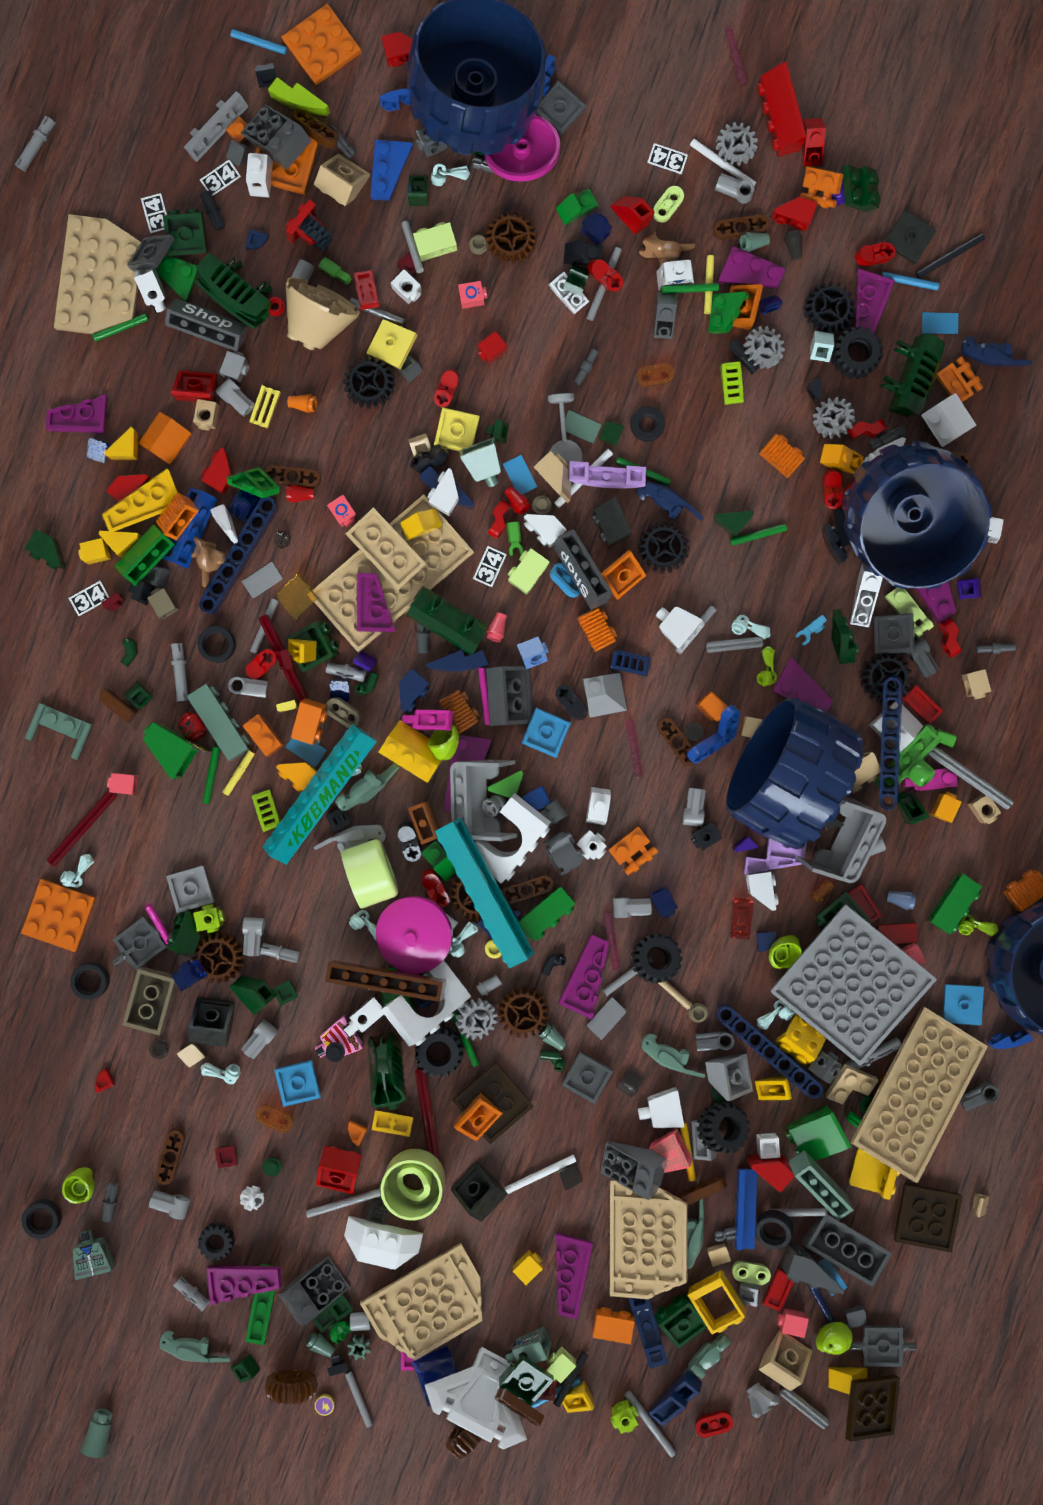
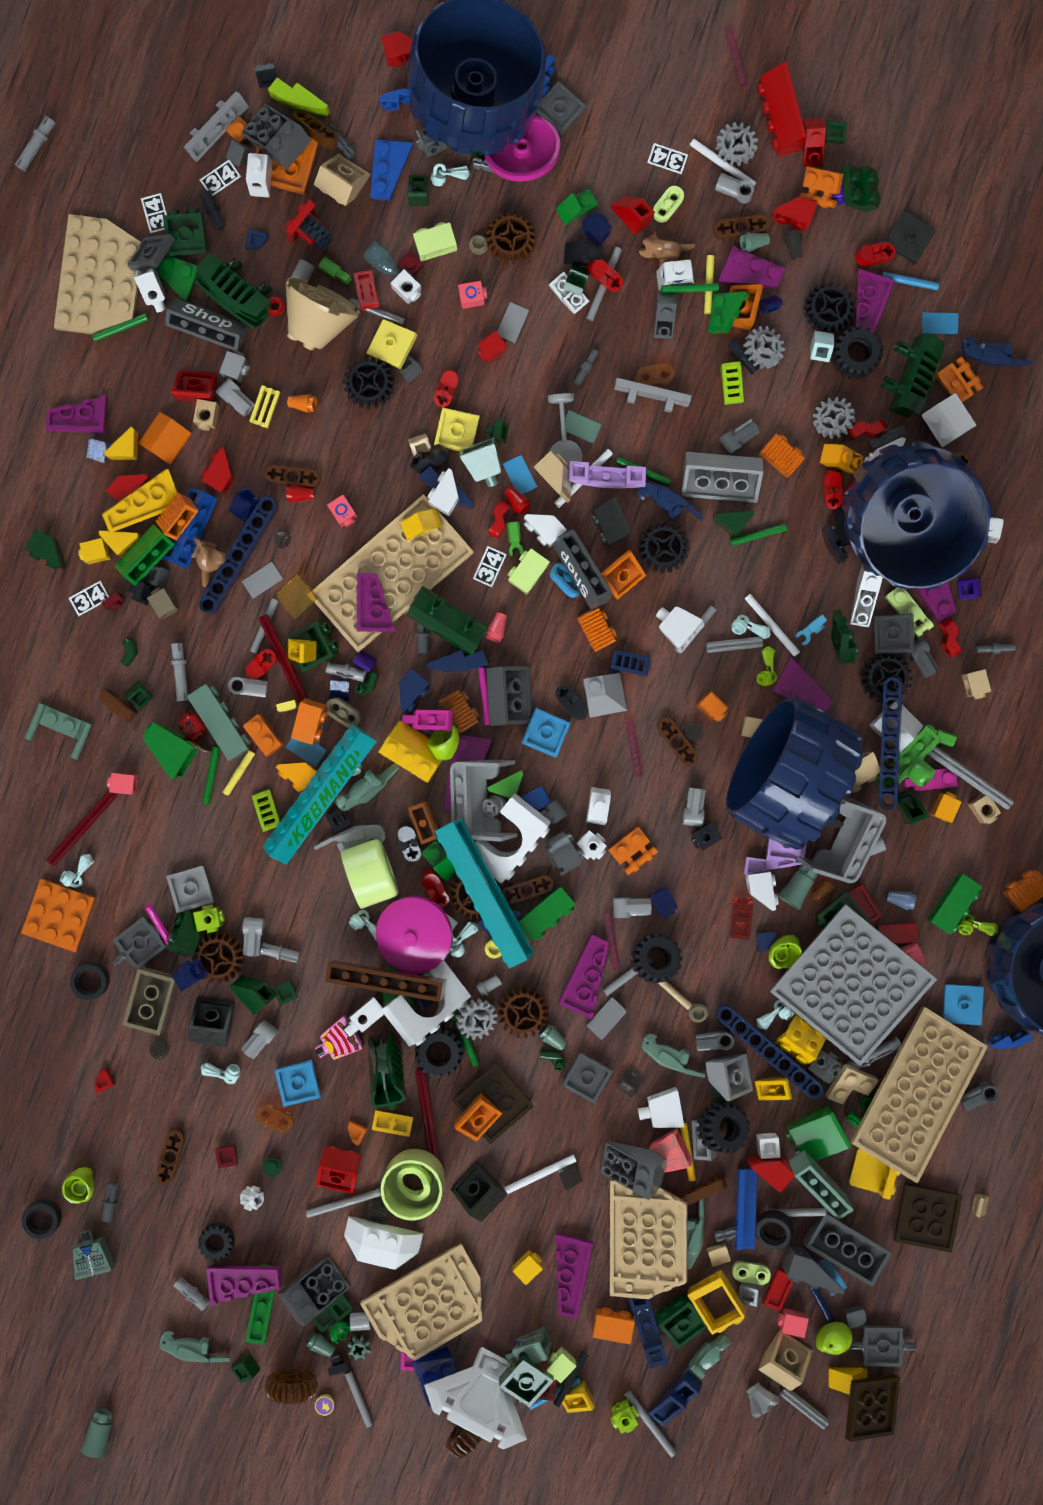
(175, 1205): light grey piece -> none
(191, 1054): tan slope -> none
(202, 646): black tyre -> none
(225, 521): white slope -> none
(254, 482): green wing -> none
(258, 41): dark azure bar -> none
(284, 659): dark red plate -> none
(321, 44): orange plate -> none
(335, 1052): black plate -> none
(381, 260): none -> clear light blue plate
(386, 549): tan plate -> none
(412, 247): light grey bar -> none
(512, 322): none -> light grey sticker
(519, 1407): reddish brown beam -> none
(533, 652): medium blue brick -> none
(541, 505): dark tan plate -> none
(552, 961): black arm -> none
(611, 433): dark green slope -> none
(647, 436): black tyre -> none
(652, 392): none -> light grey hinge
(714, 1425): red plate -> none
(722, 477): none -> light grey slope
(726, 733): blue beam -> none
(736, 438): none -> dark grey piece
(744, 844): dark purple slope -> none
(773, 626): none -> white bar
(798, 887): none -> sand green plant
(814, 390): black slope -> none
(836, 132): none -> dark green plate
(922, 704): red tile -> none
(949, 256): black bar -> none

